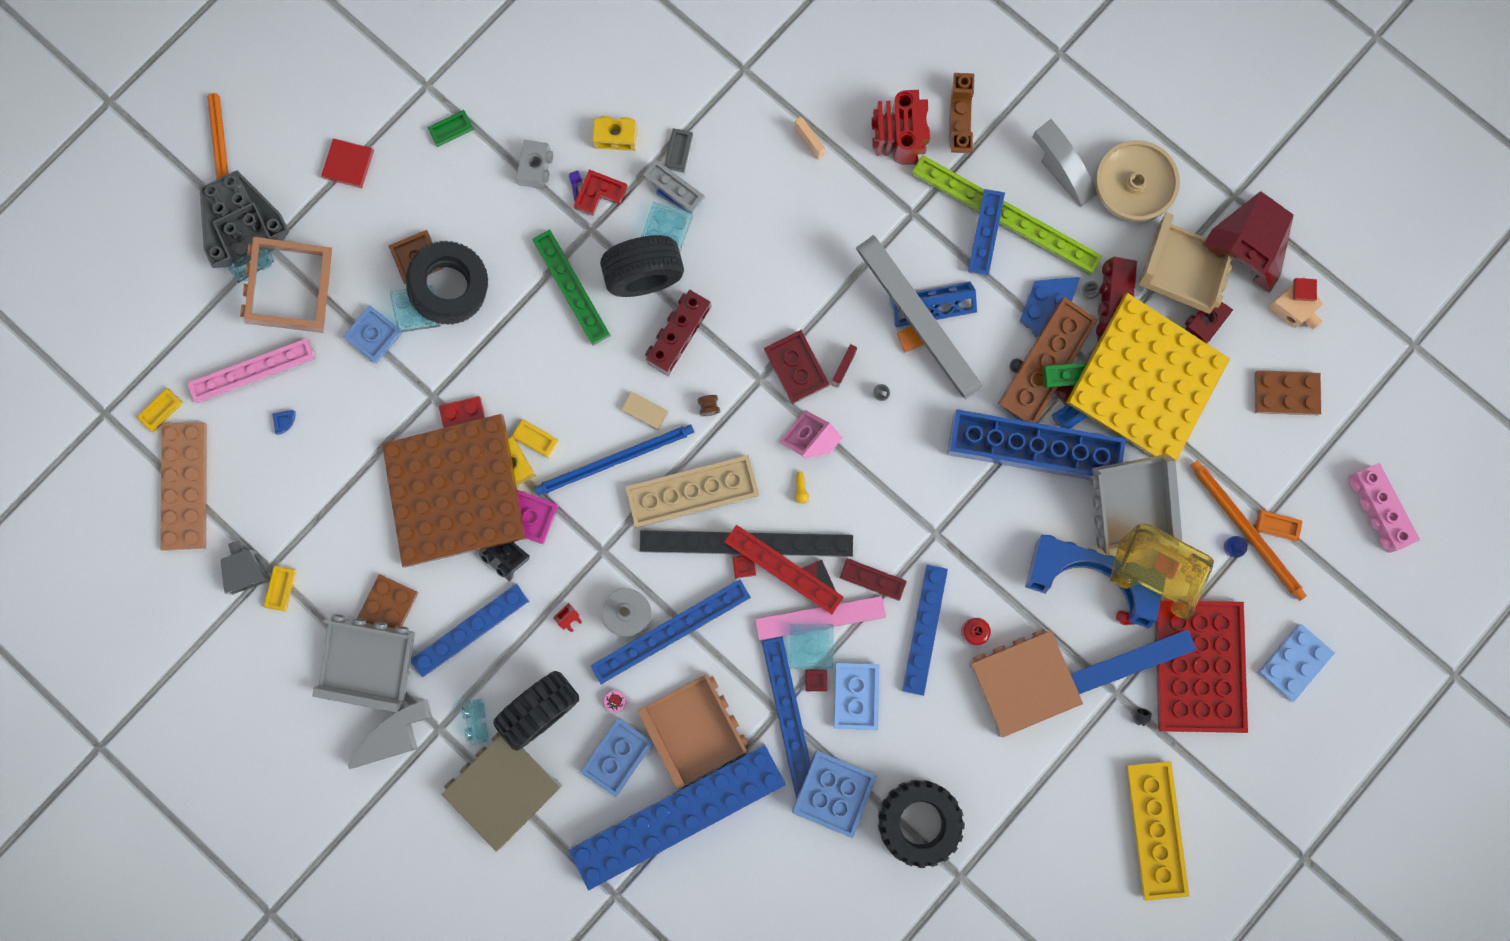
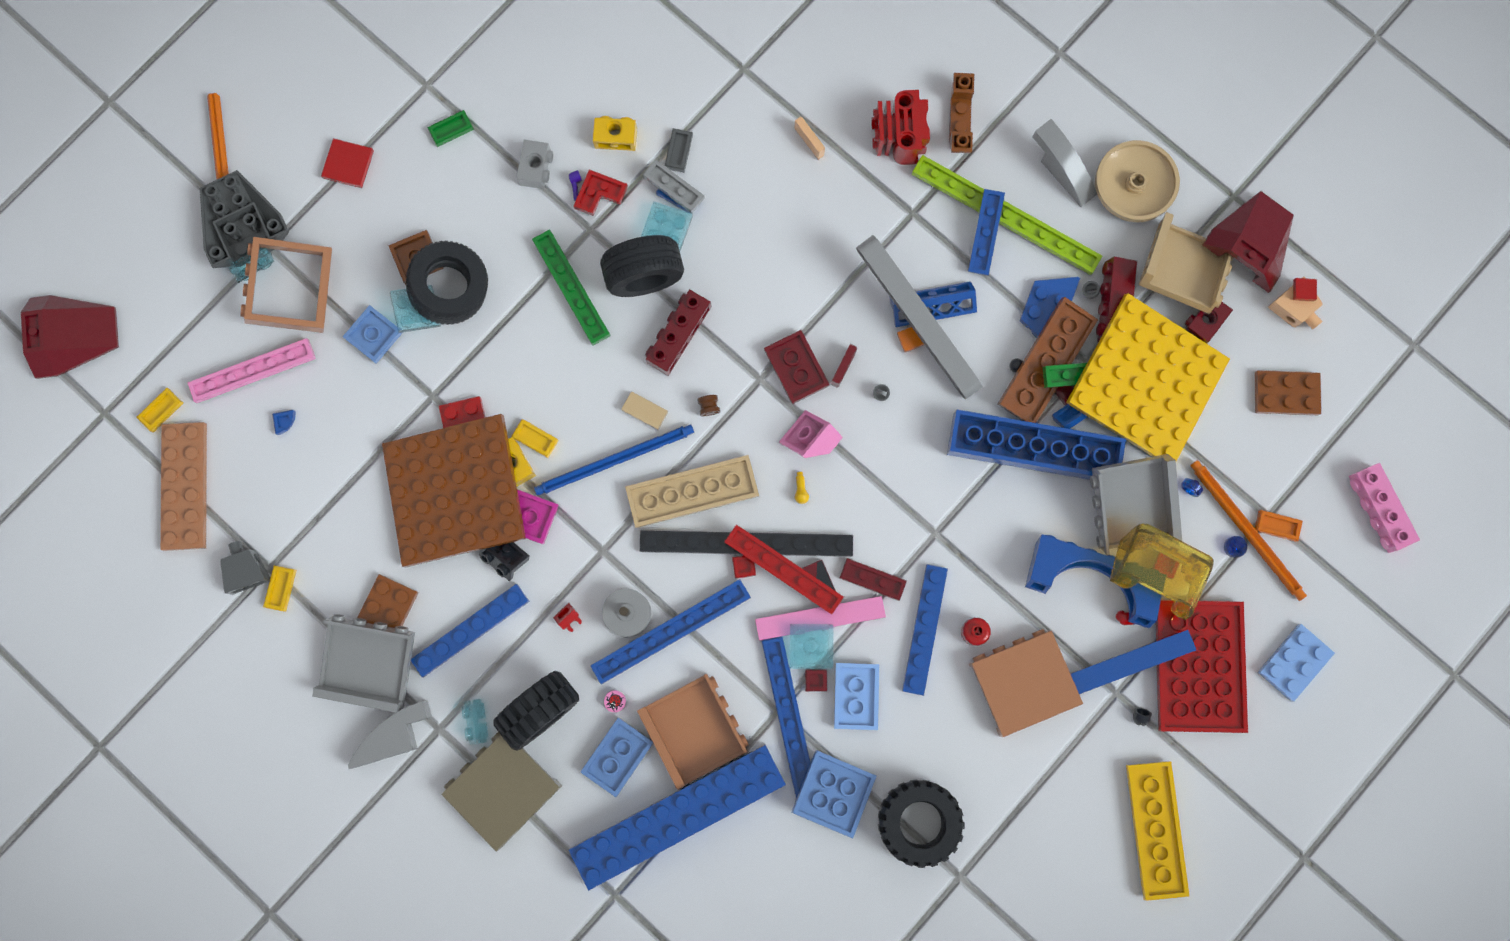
(65, 333): none -> dark red wedge
(1192, 487): none -> clear blue tile

